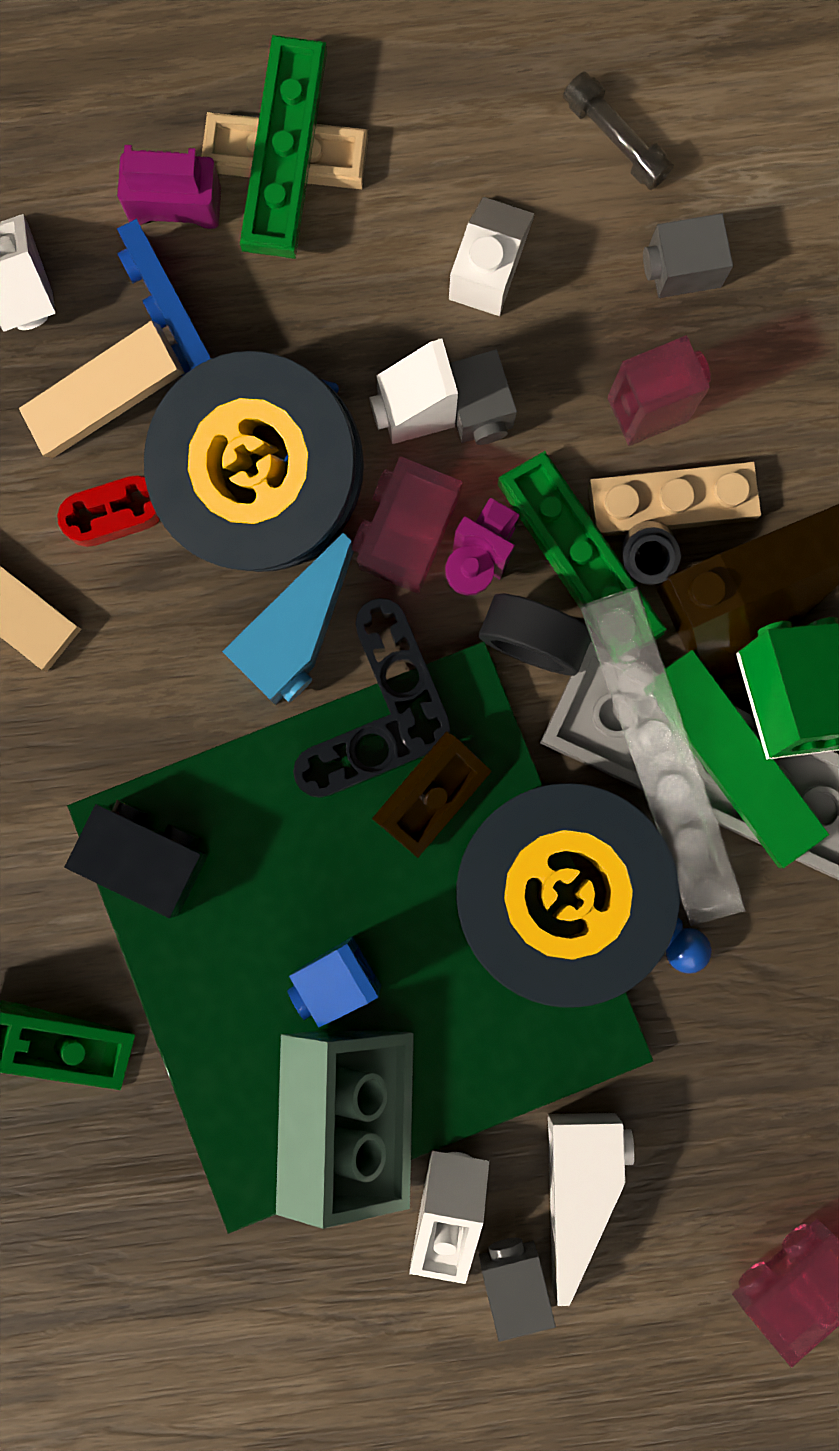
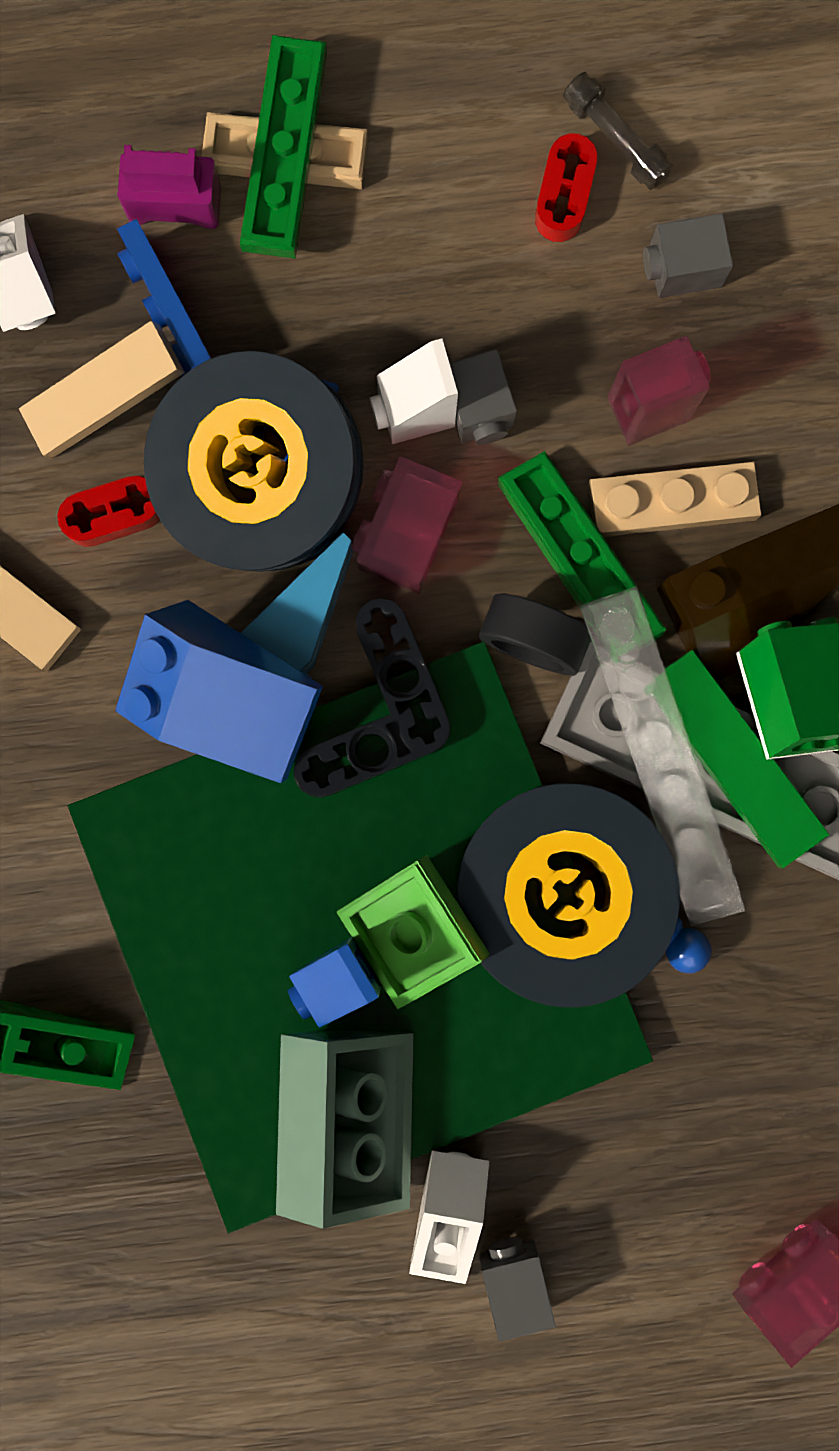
(137, 859): black brick -> none
(216, 692): none -> slope
(413, 932): none -> bright green plate
(432, 794): dark brown plate -> none
(481, 549): magenta hips -> none
(489, 255): white slope -> none
(555, 185): none -> red beam
(585, 1183): white slope -> none
(651, 569): black brick -> none

